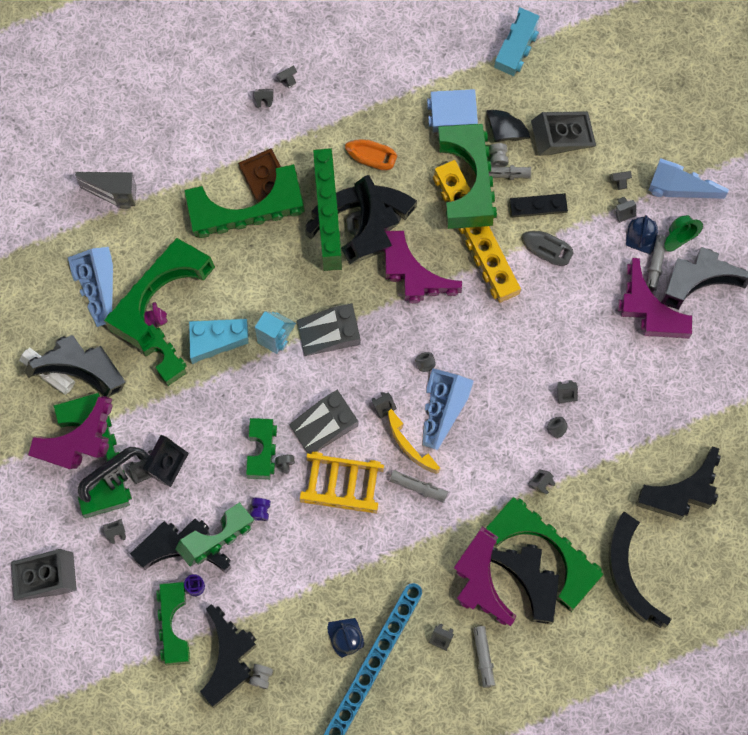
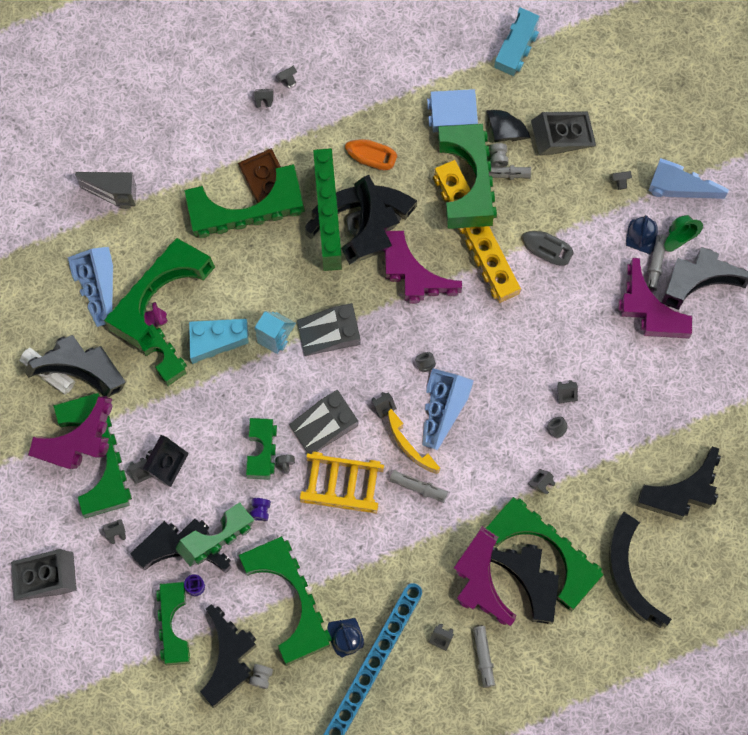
(110, 471): black piece -> none
(275, 559): none -> green arch
(538, 205): black plate -> none
(625, 209): dark grey tile -> none

